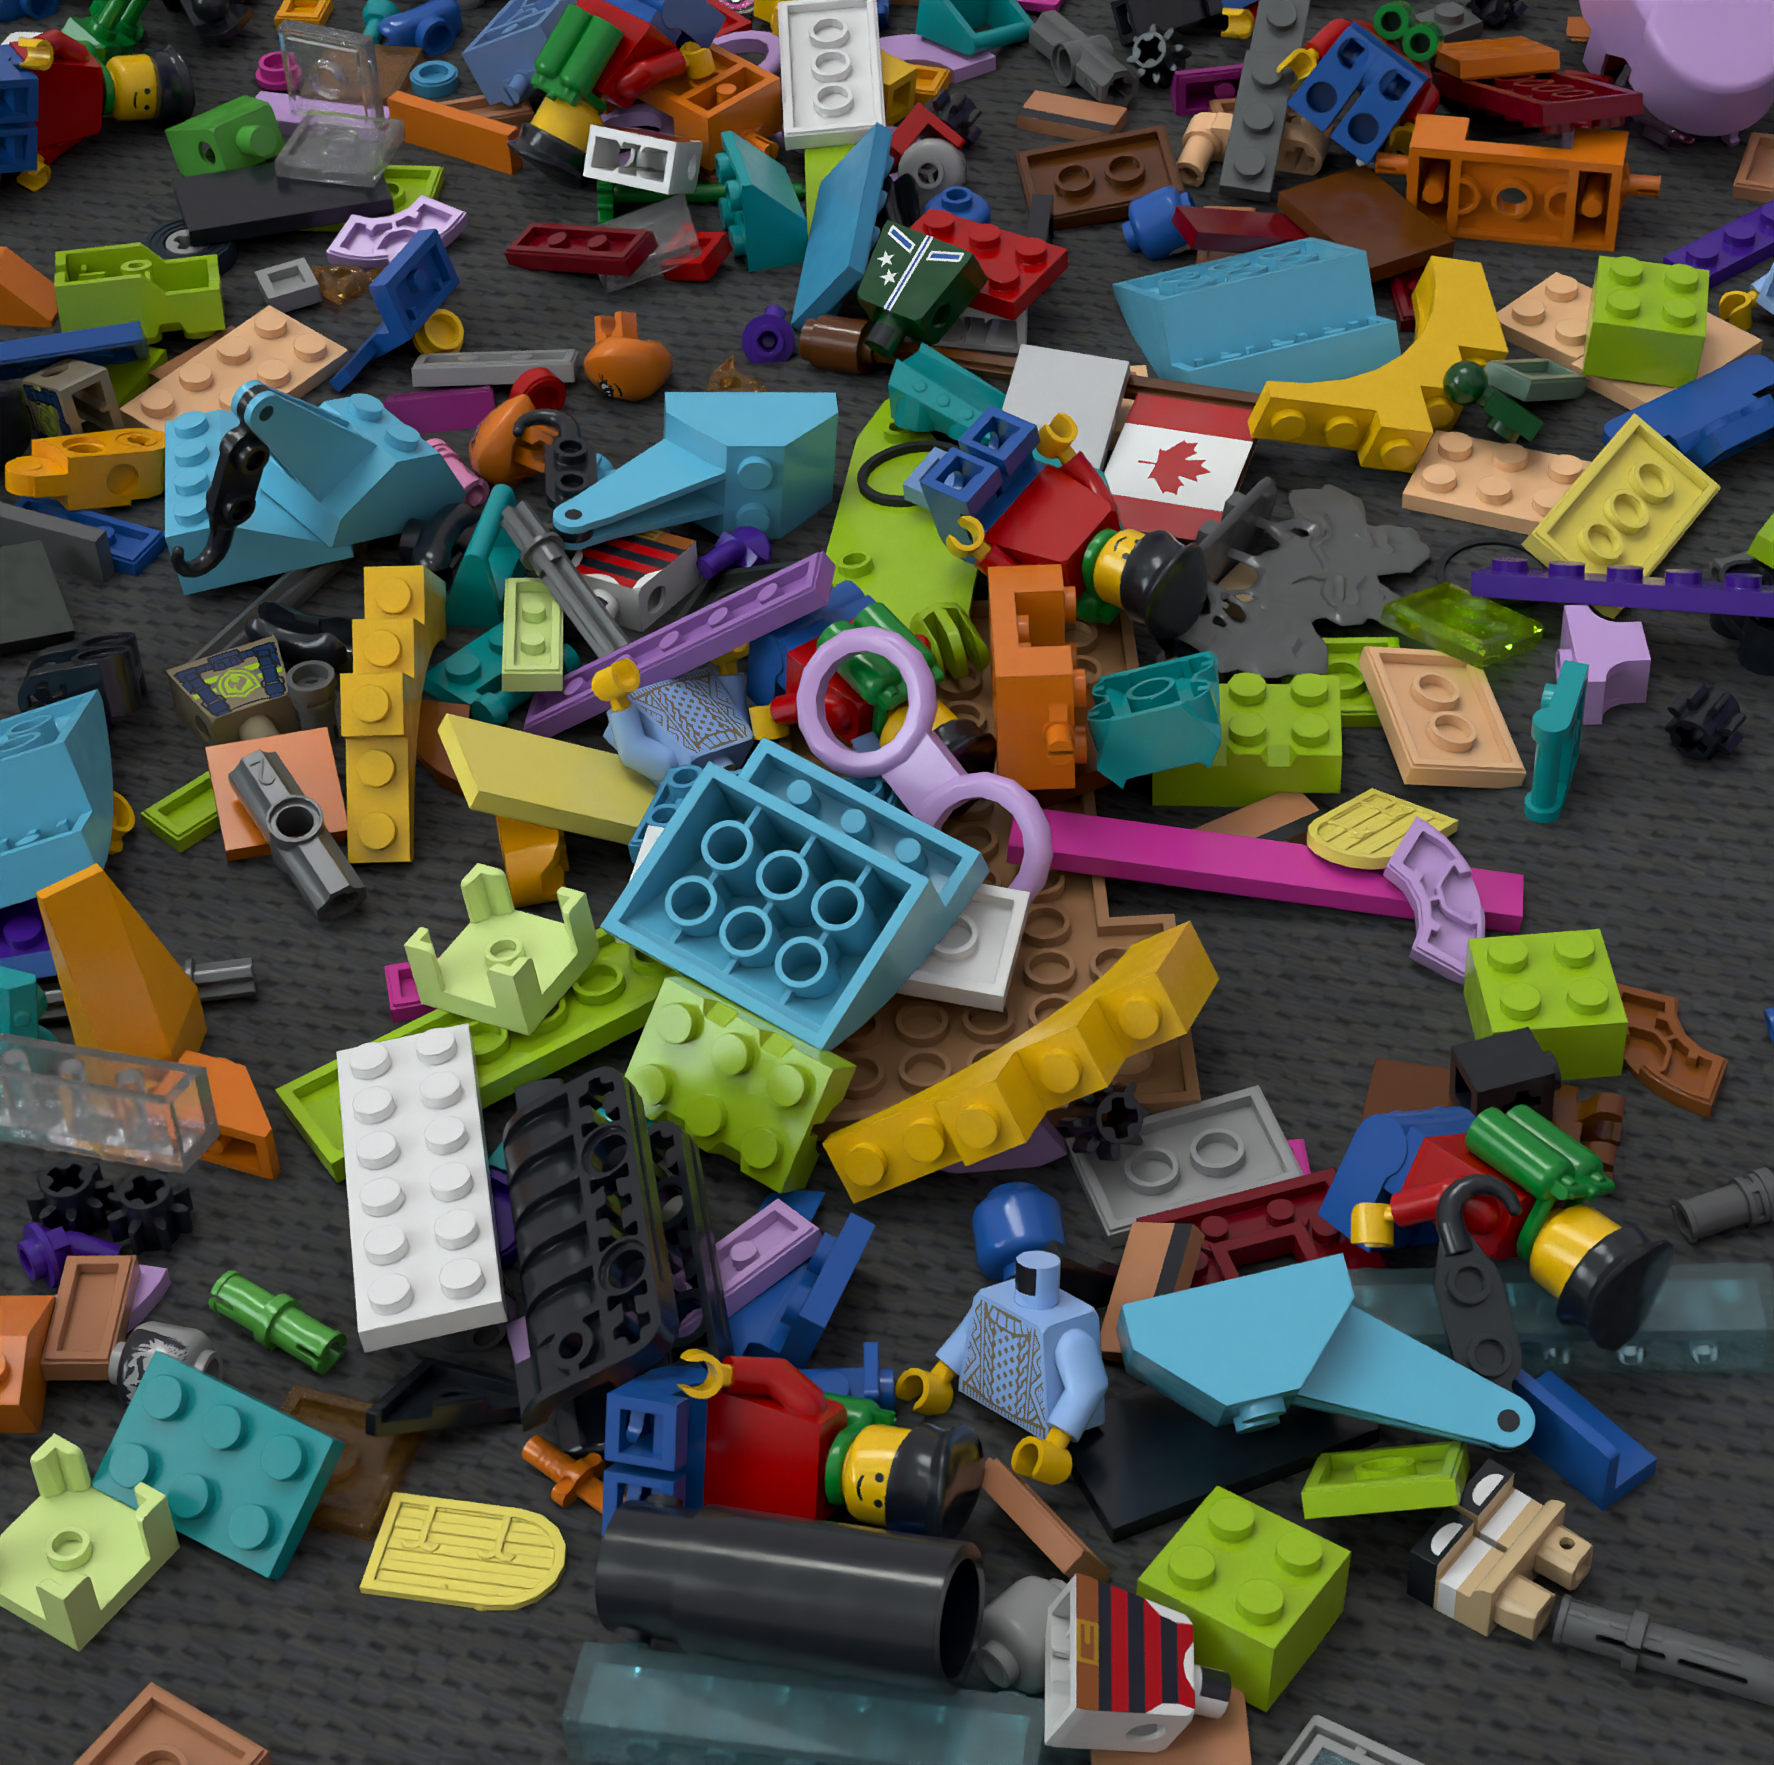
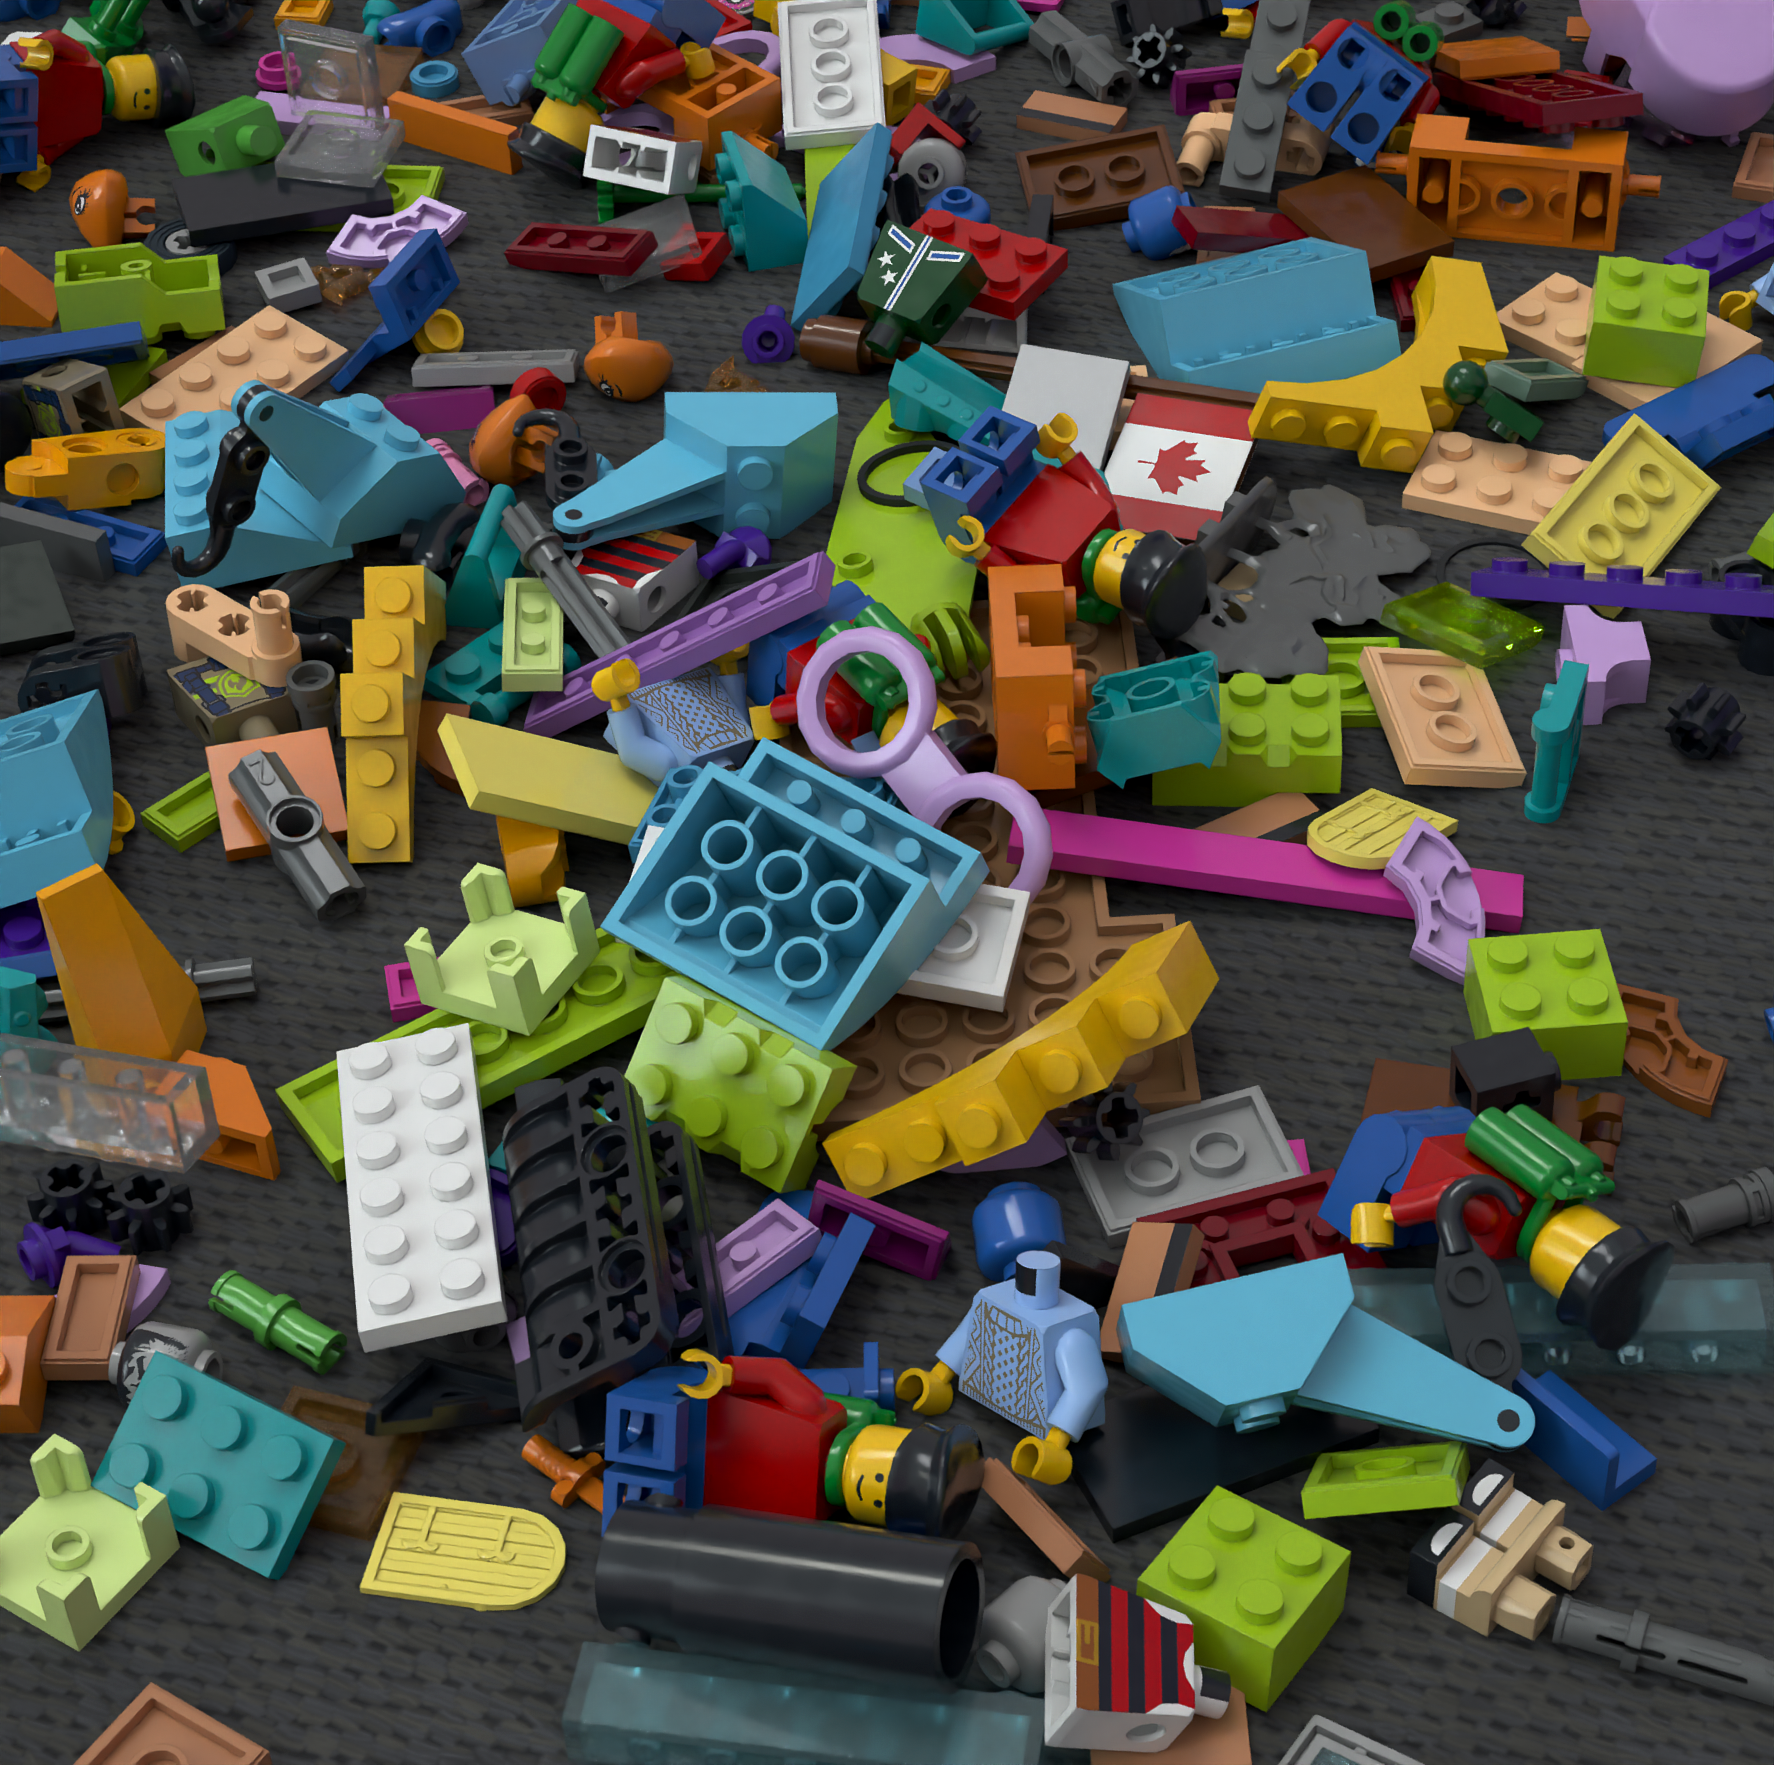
(105, 211): none -> orange piece
(248, 641): none -> light nougat beam
(896, 1237): none -> magenta slope

